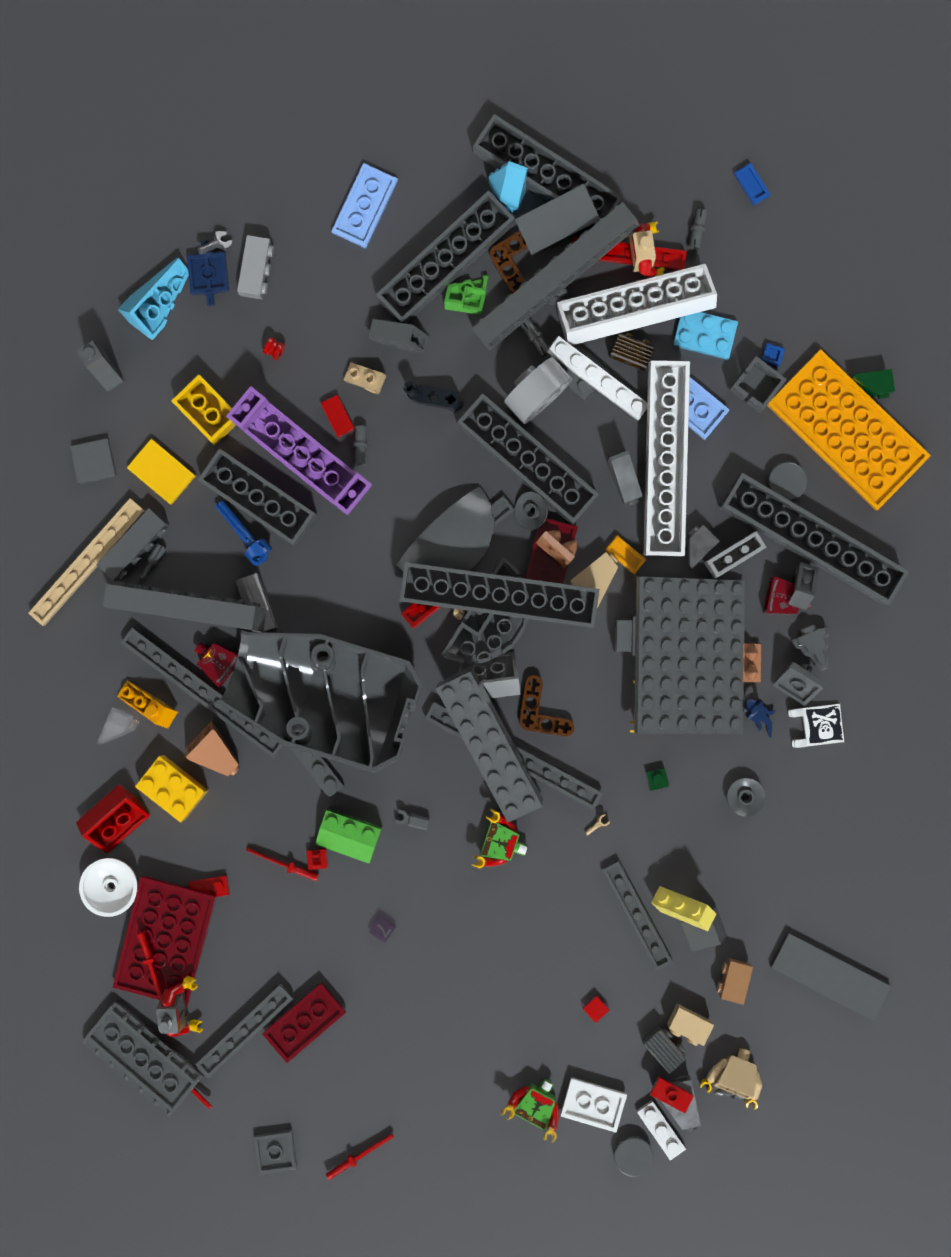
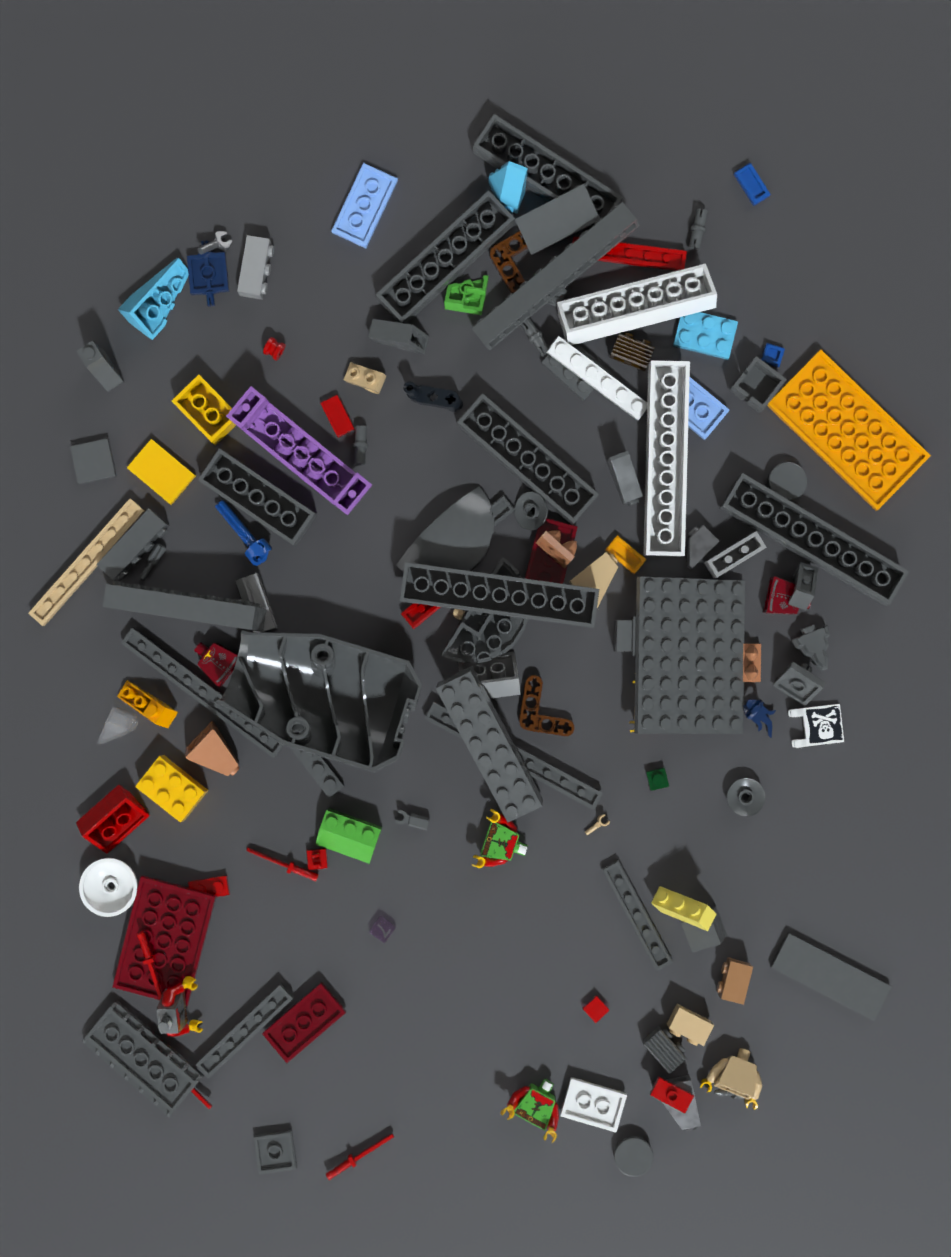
(537, 389): light grey piece -> none
(643, 250): torso -> none
(661, 1129): white plate -> none
(876, 383): dark green slope -> none

